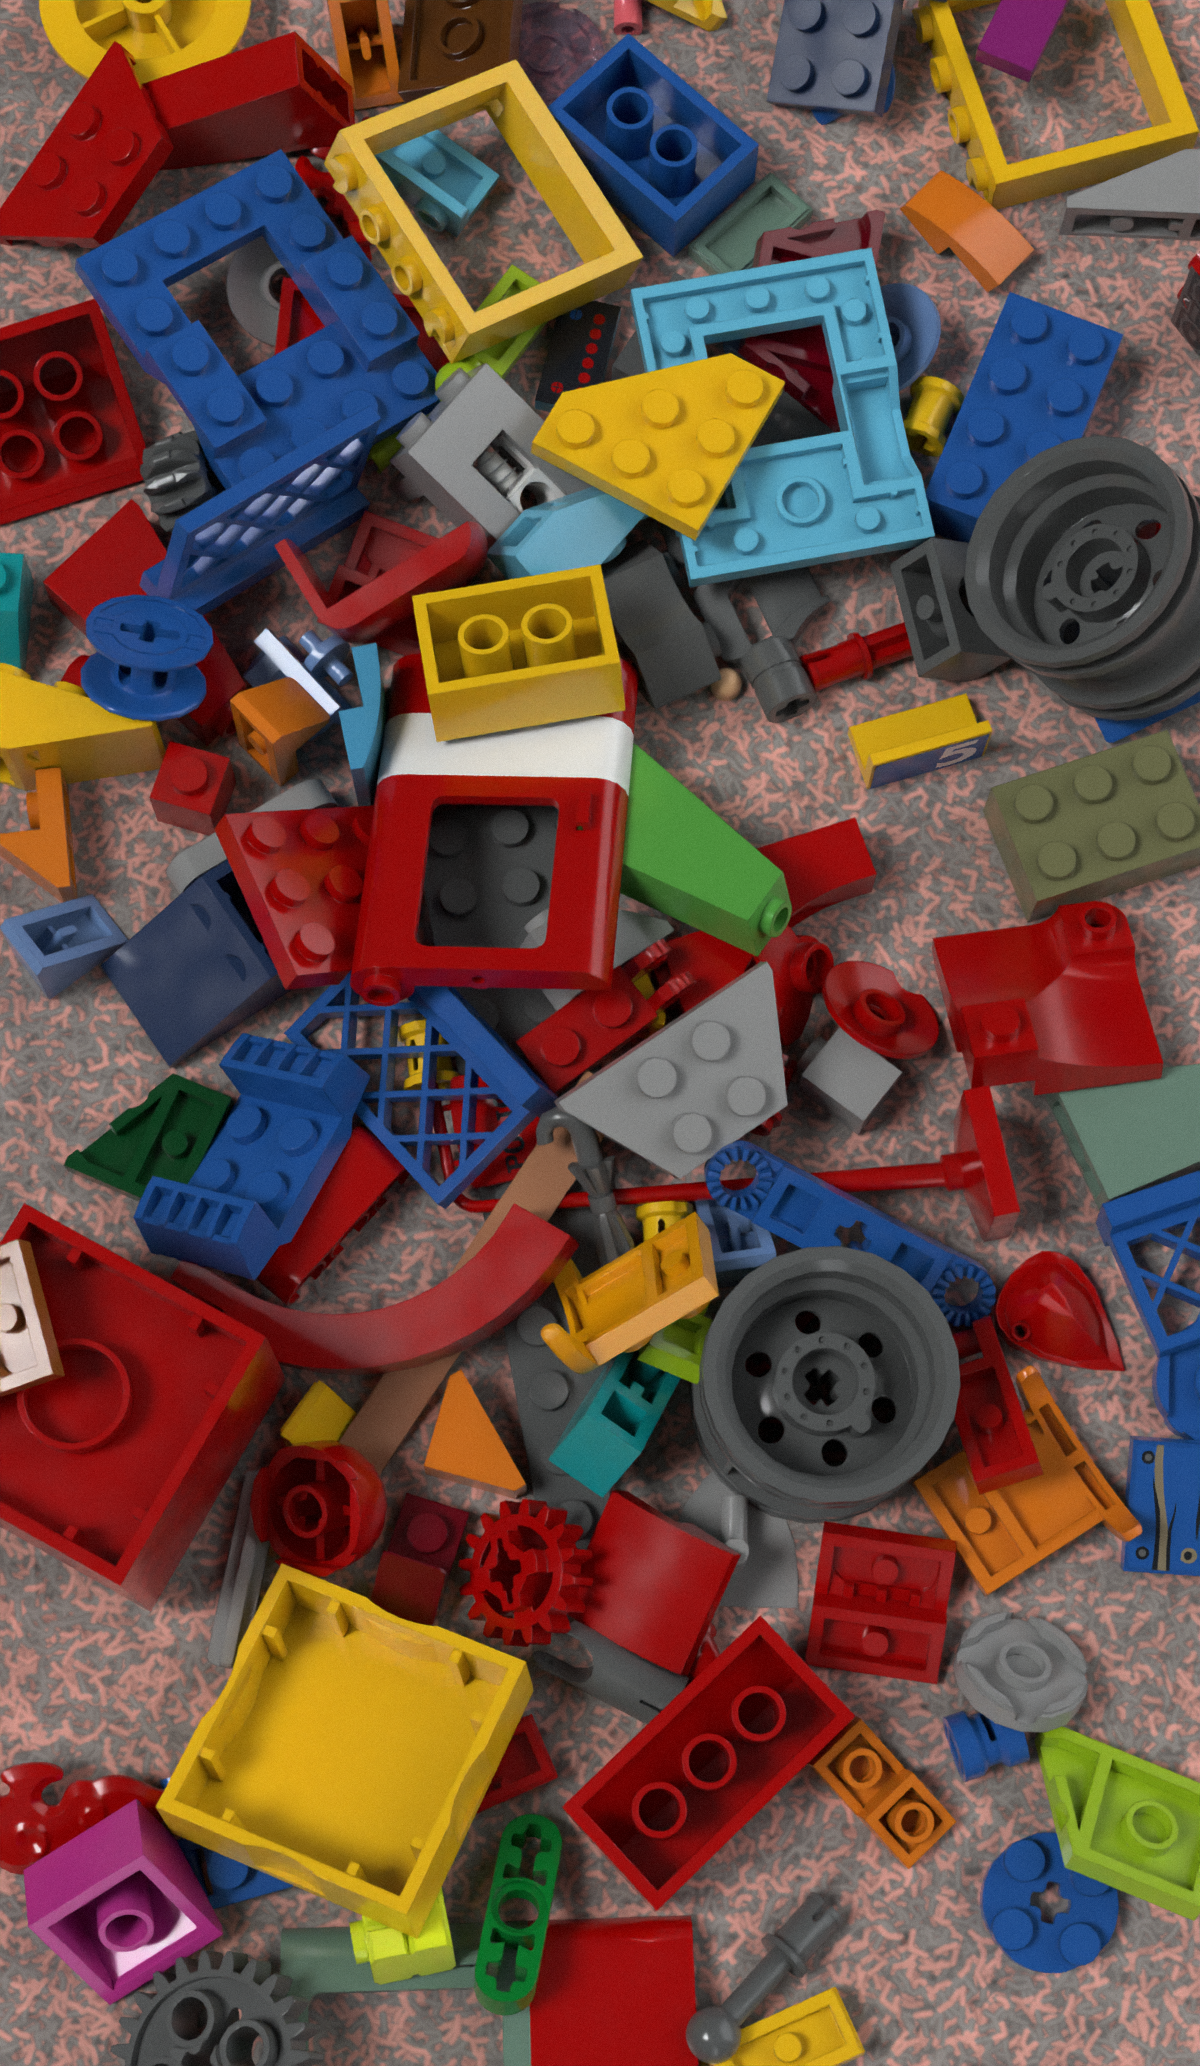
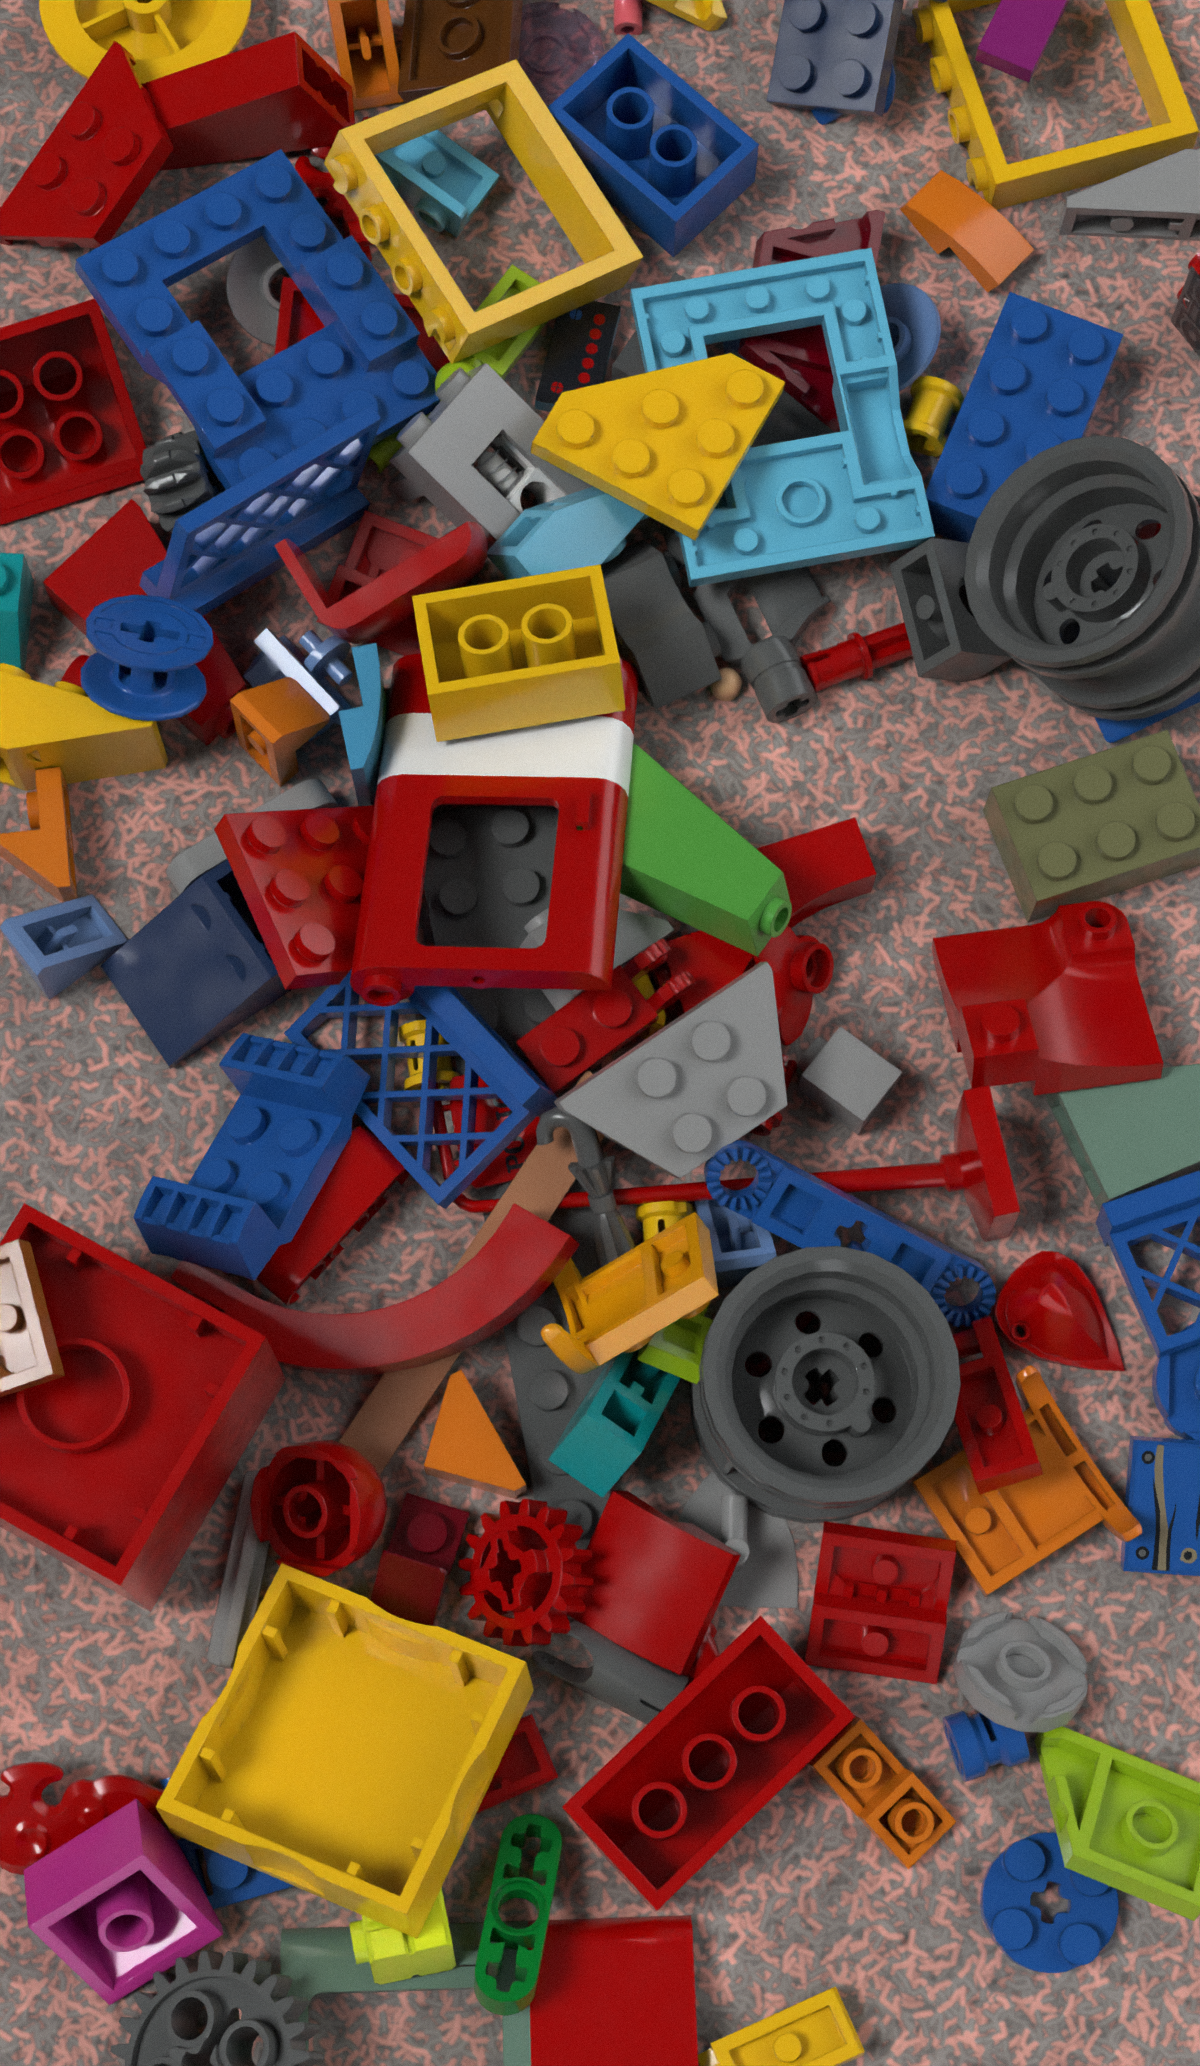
(157, 1138): dark green wing -> none
(192, 788): red brick -> none
(318, 1417): yellow slope -> none
(715, 2031): dark grey pin -> none
(732, 239): sand green tile -> none
(879, 1011): red dish -> none
(918, 741): yellow panel -> none

